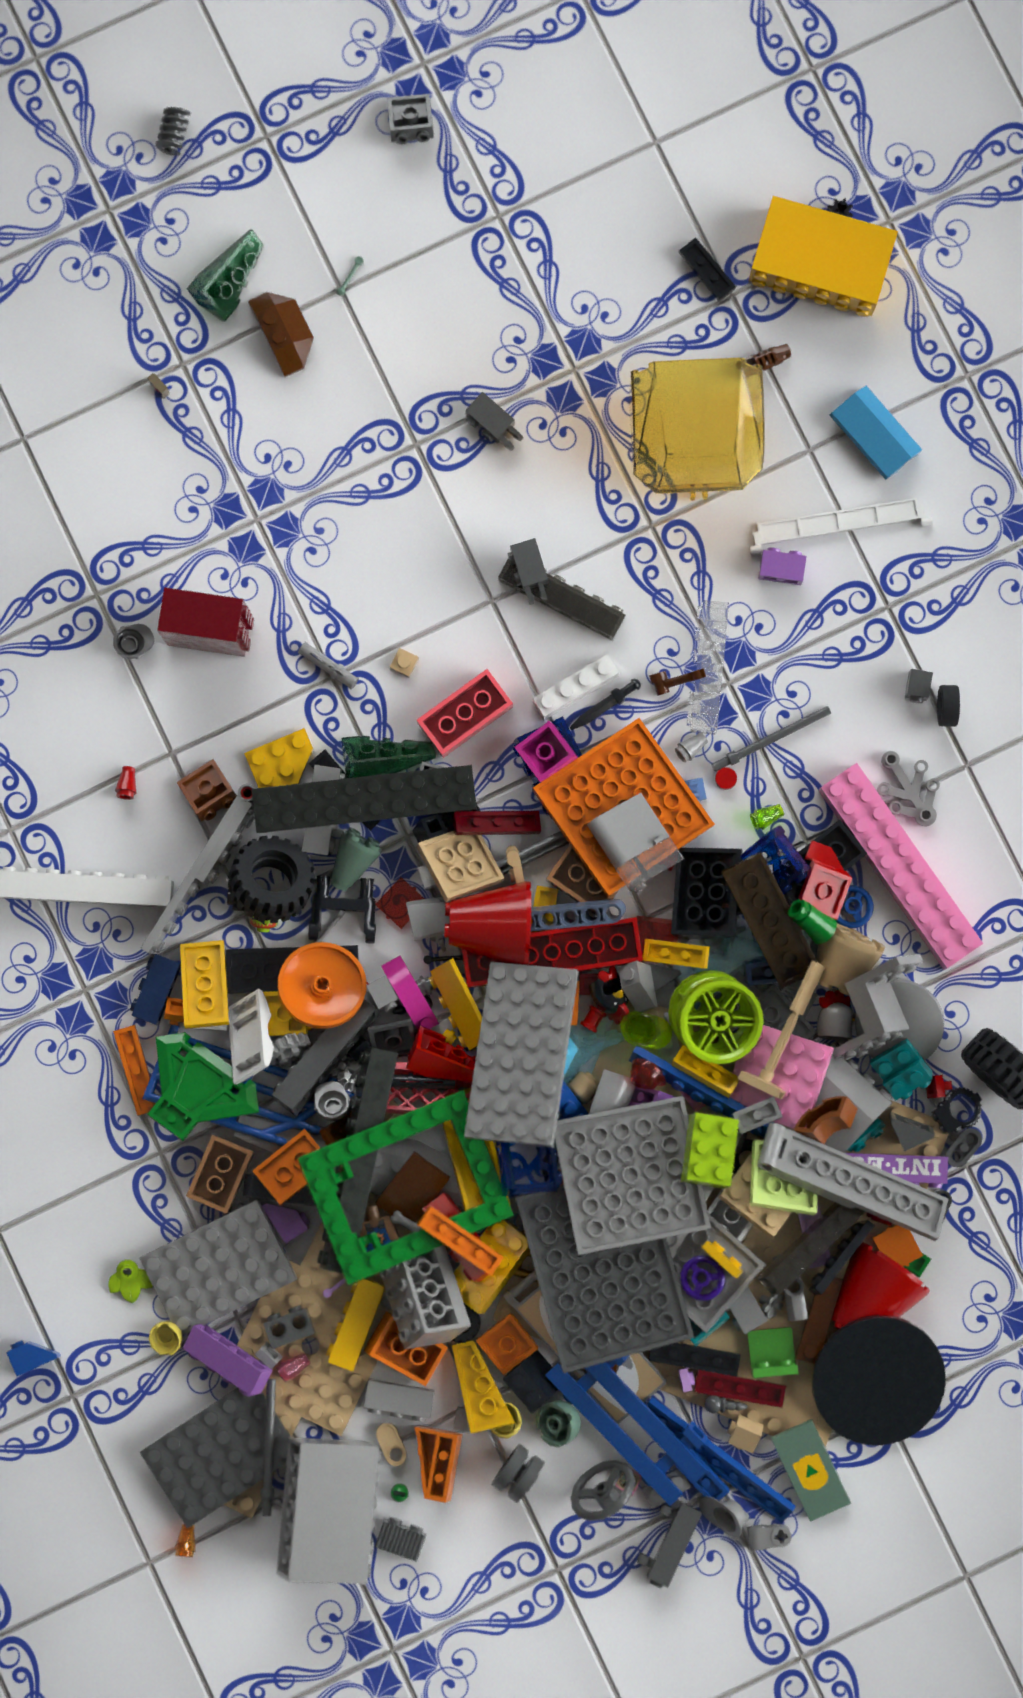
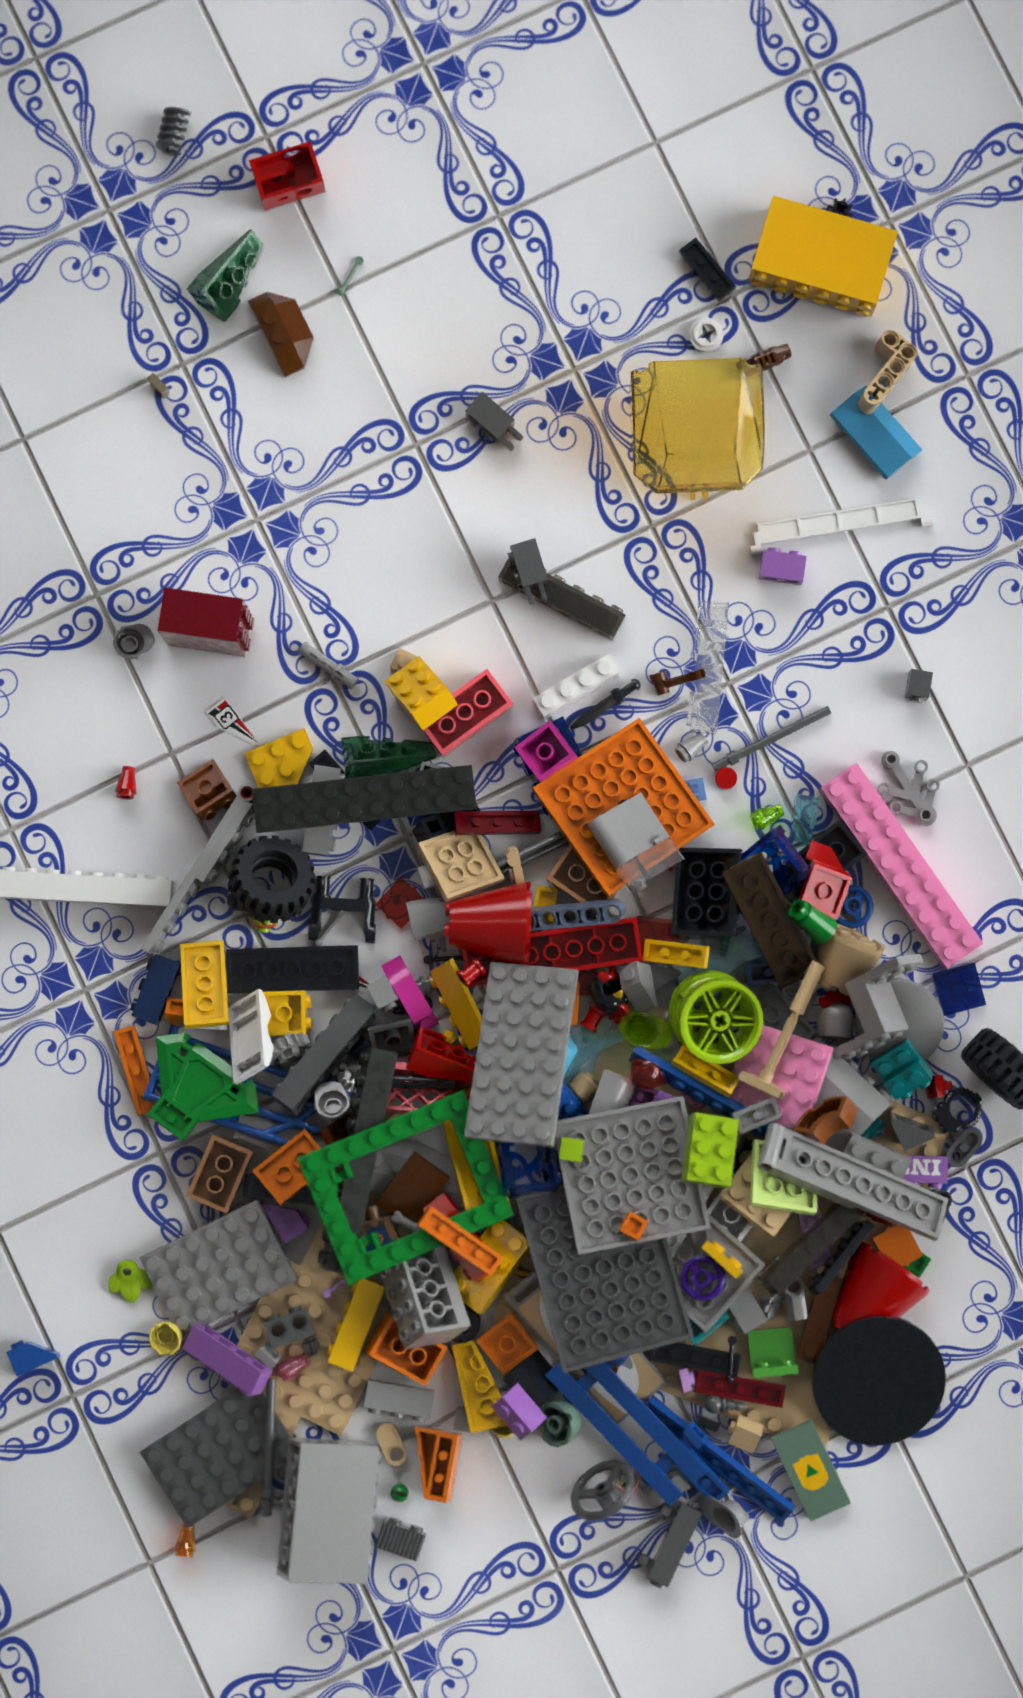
(228, 720): none -> sticker
(287, 178): none -> red piece
(322, 985): orange dish -> none
(353, 858): sand green cone -> none
(410, 118): dark grey plate -> none
(421, 693): none -> yellow brick
(470, 972): none -> red bush
(519, 1411): none -> medium lavender brick
(519, 1474): dark grey wheel -> none
(571, 1149): none -> lime tile
(633, 1226): none -> orange tile
(707, 1423): none -> black tile
(709, 325): none -> white gear
(730, 1378): none -> black hinge
(763, 1536): light grey piece -> none
(803, 818): none -> clear light blue slope
(876, 1155): none -> light grey plate
(896, 361): none -> tan beam
(948, 705): black tyre -> none
(958, 989): none -> clear blue plate

